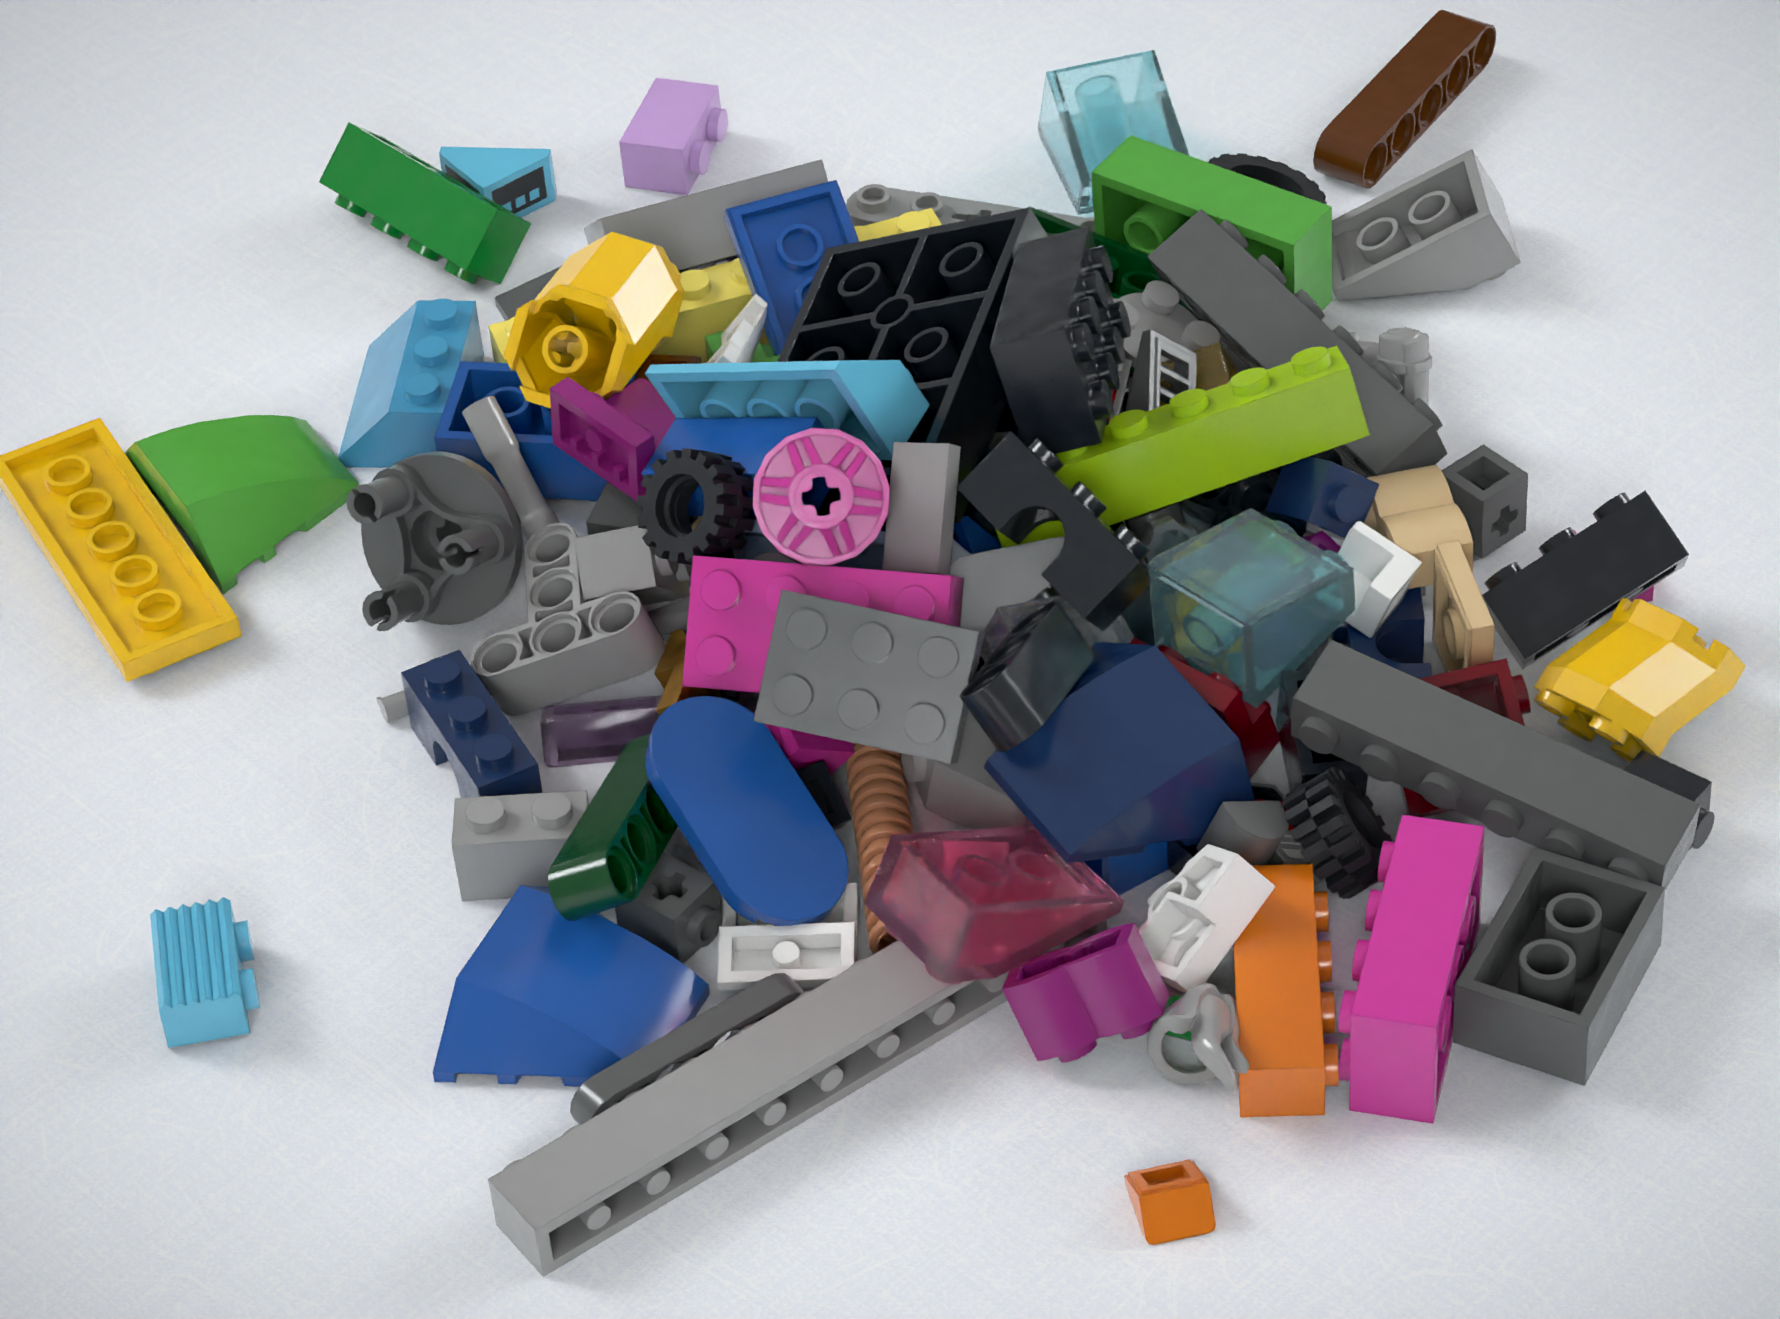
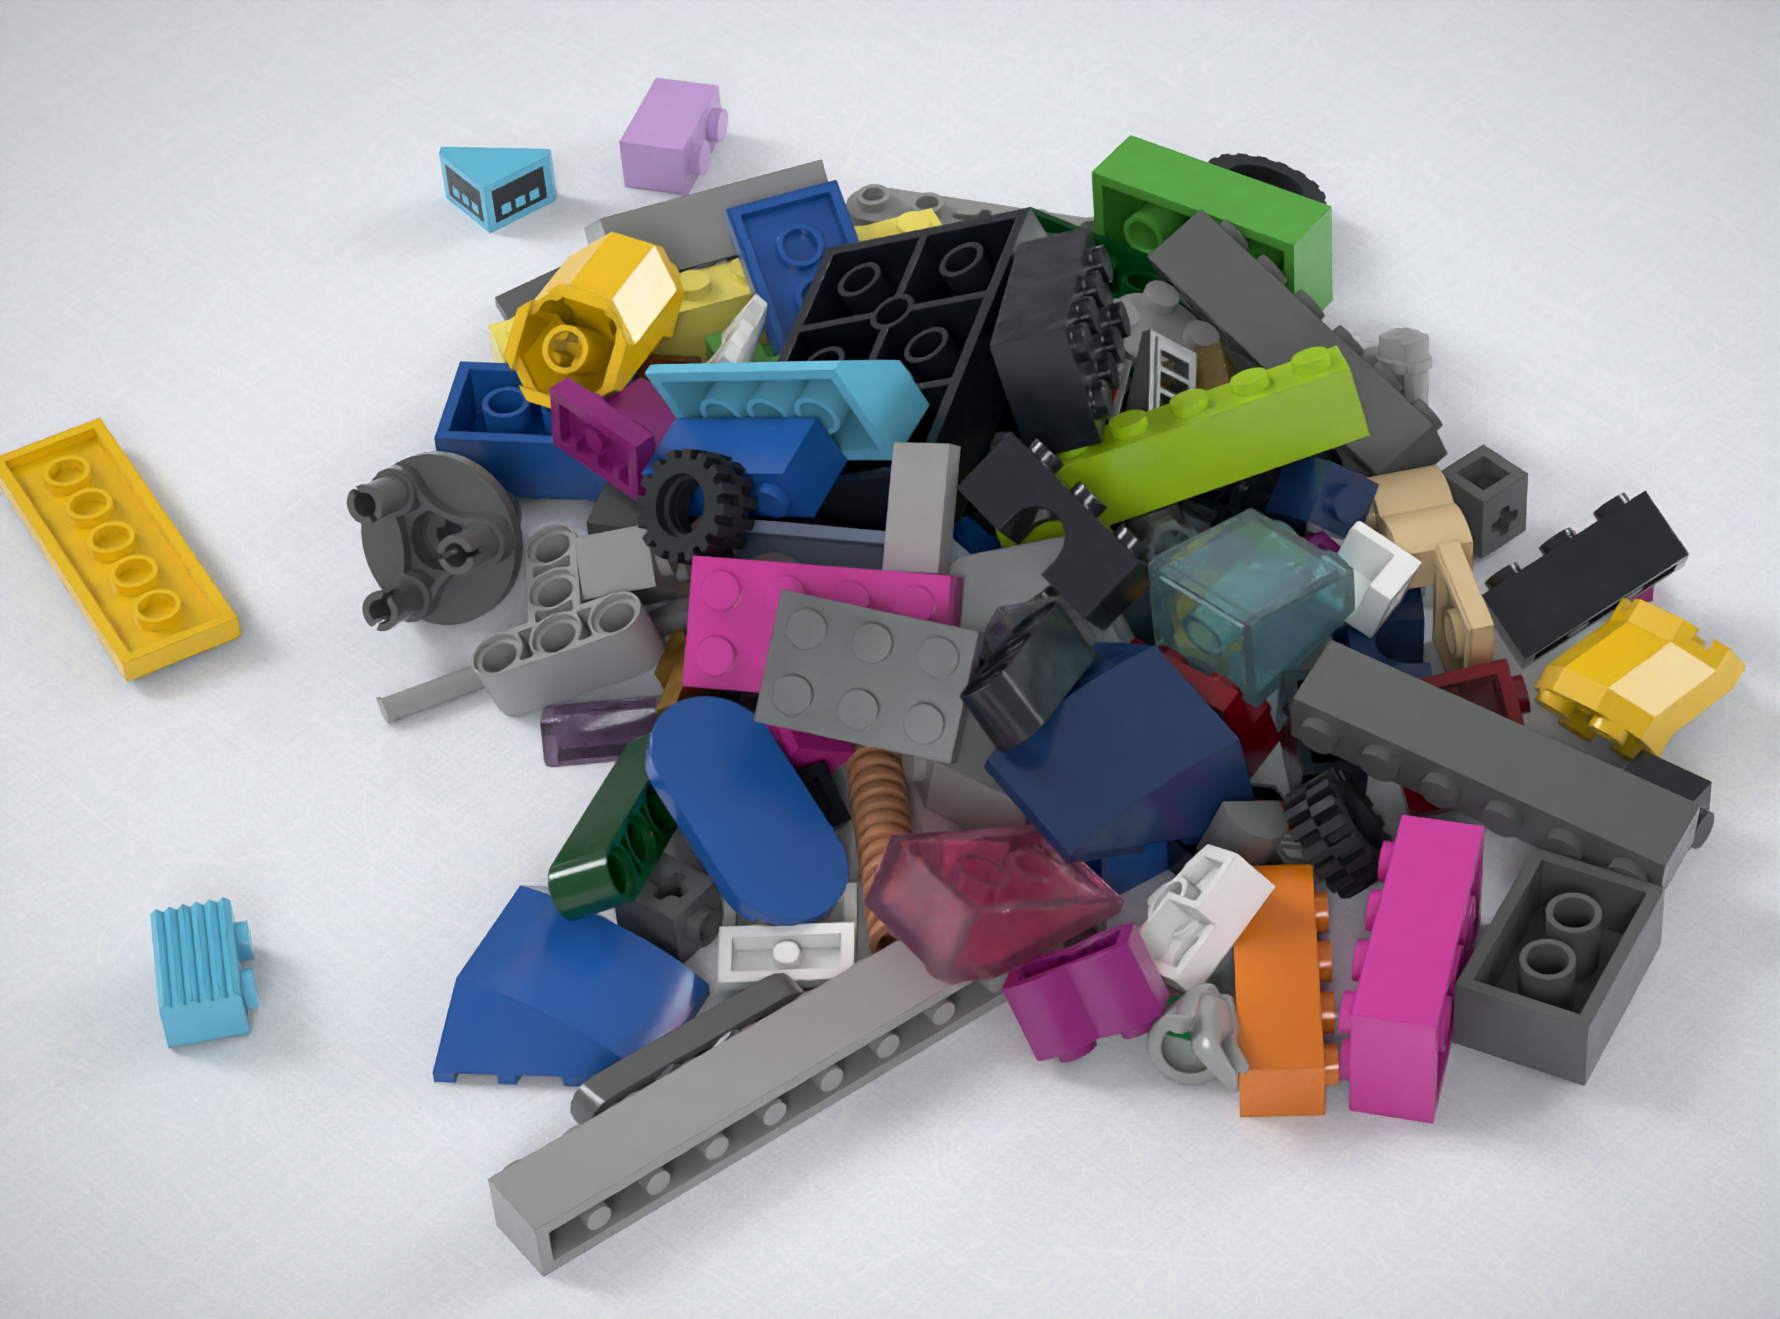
(242, 485): bright green wedge -> none
(408, 382): dark azure slope -> none
(425, 205): green brick -> none
(466, 727): dark blue arch -> none
(502, 451): light grey piece -> none
(511, 840): light grey brick -> none
(845, 465): dark pink wheel -> none
(1097, 107): clear light blue slope -> none
(1171, 1201): orange slope -> none
(1404, 99): reddish brown beam -> none
(1424, 236): light grey slope -> none

